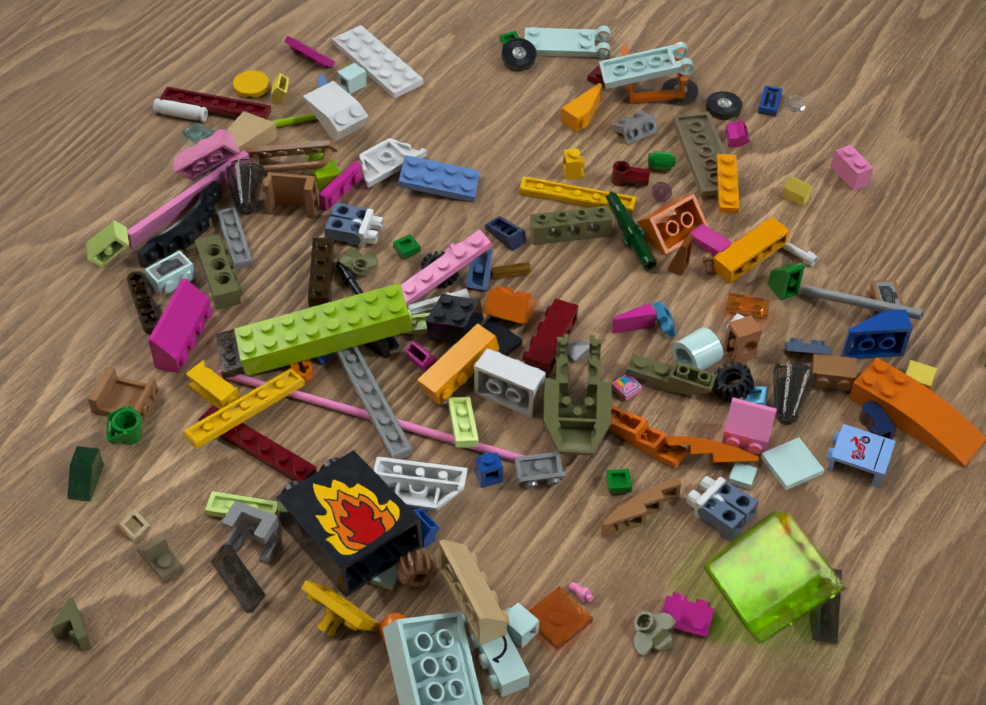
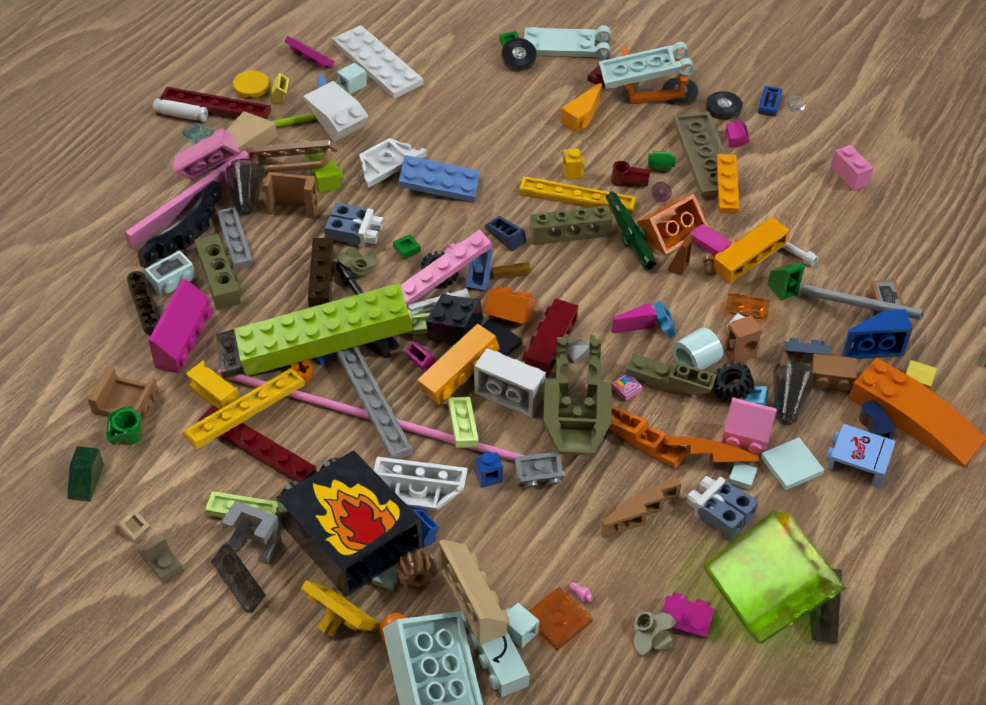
(70, 623): olive slope -> none
(107, 244): yellowish green brick -> none
(340, 186): dark pink plate -> none
(618, 481): green plate -> none
(636, 126): light grey bracket -> none
(797, 190): light yellow piece -> none

